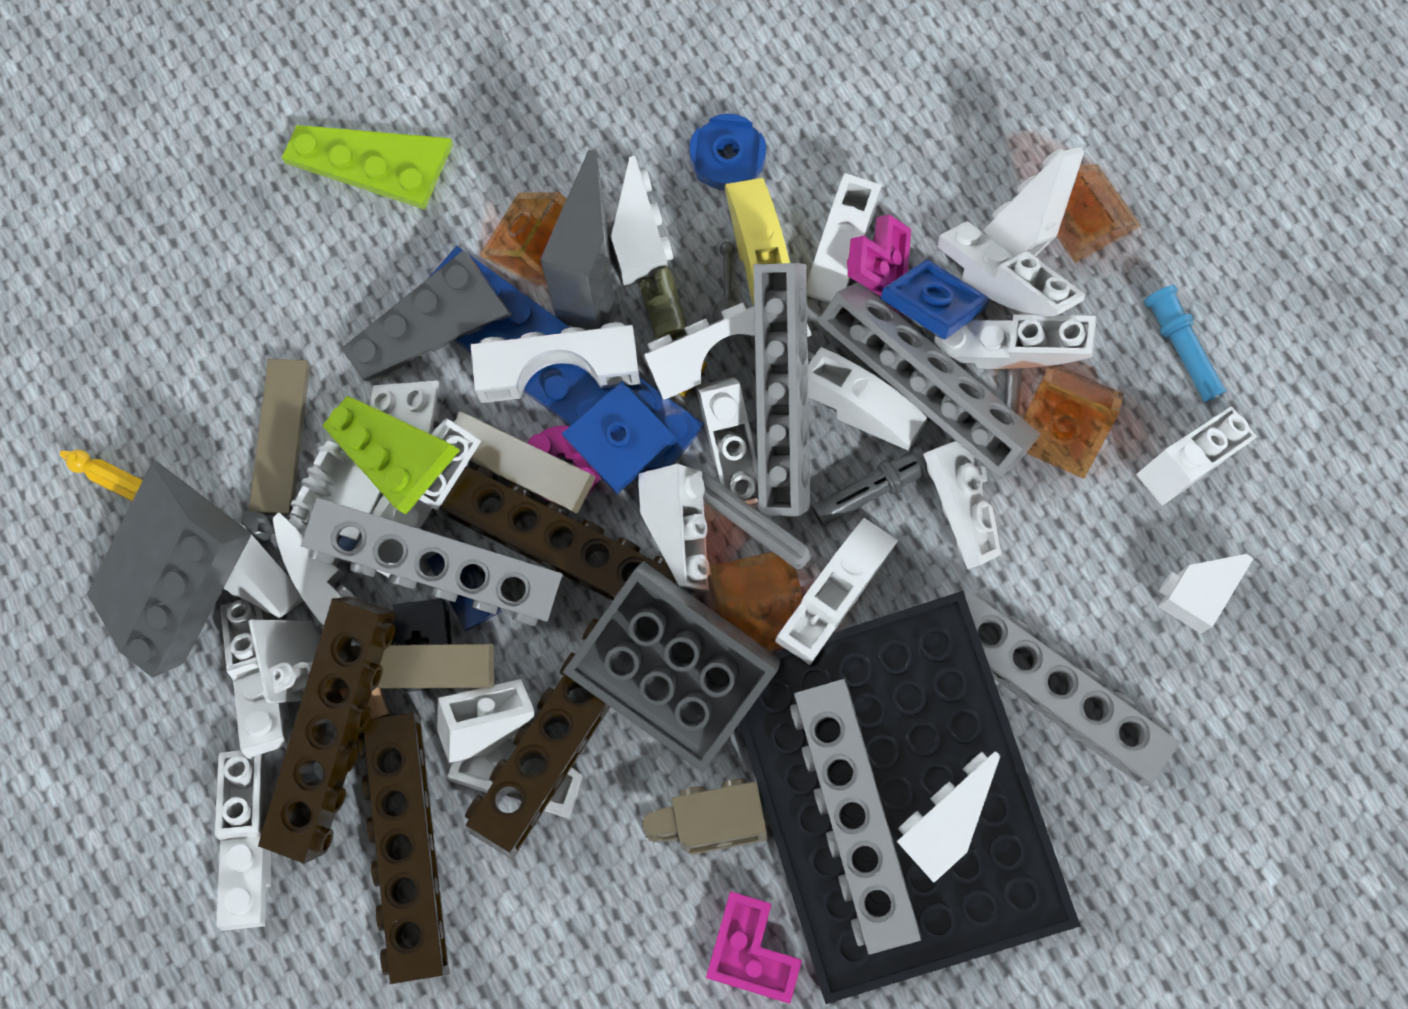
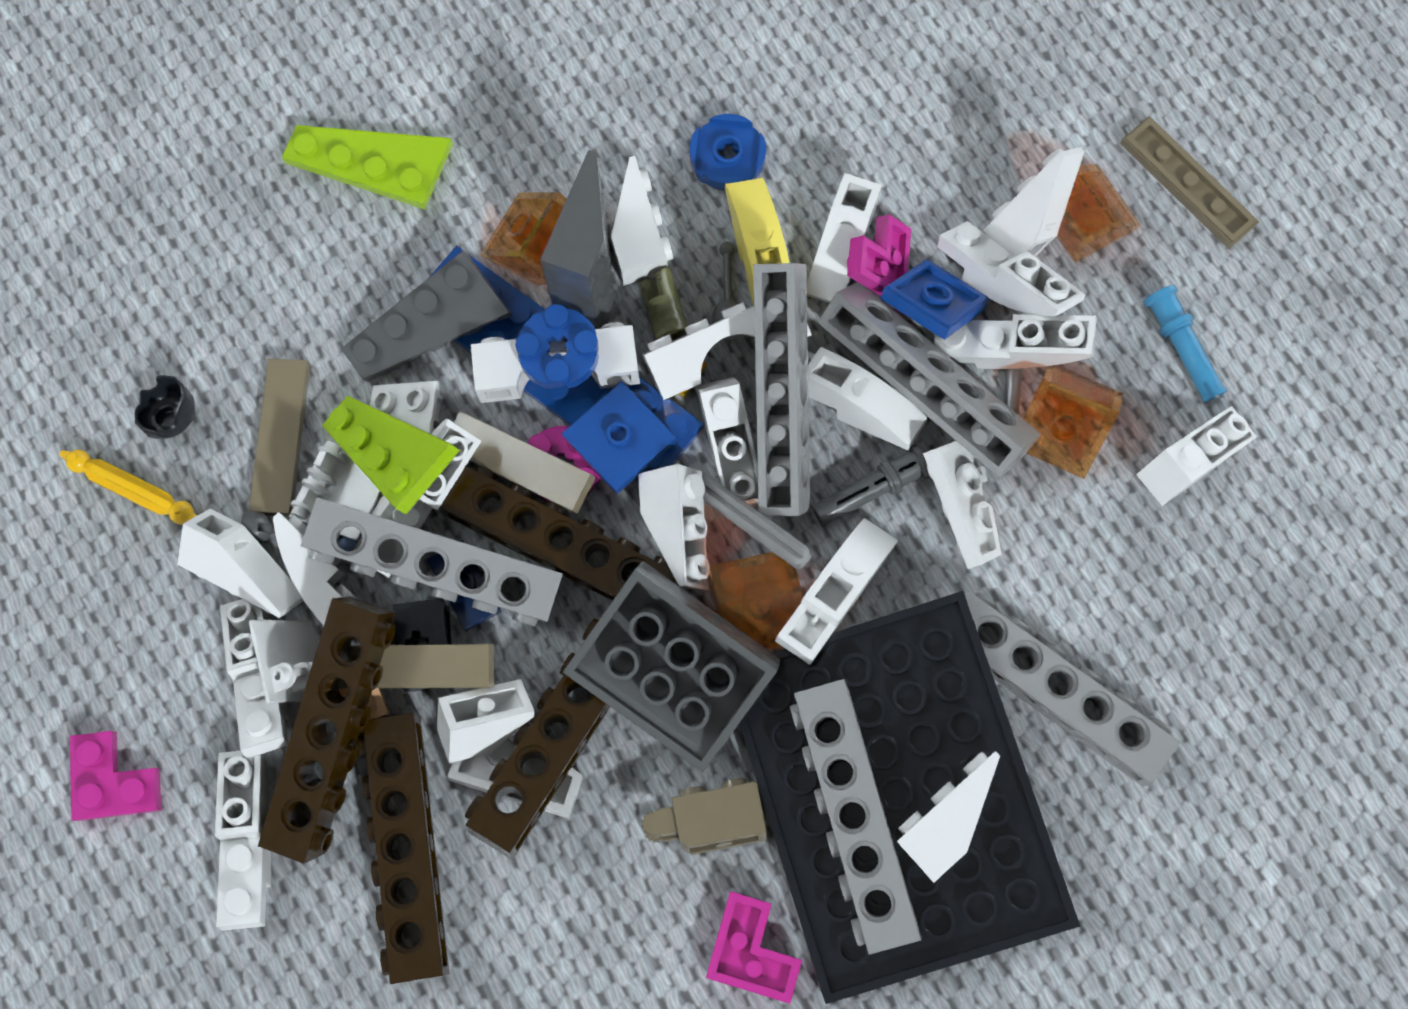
(99, 787): none -> dark pink plate
(164, 397): none -> black hair
(165, 571): dark grey slope -> none
(552, 325): none -> blue plate
(1189, 182): none -> dark tan tile
(1202, 590): white slope -> none

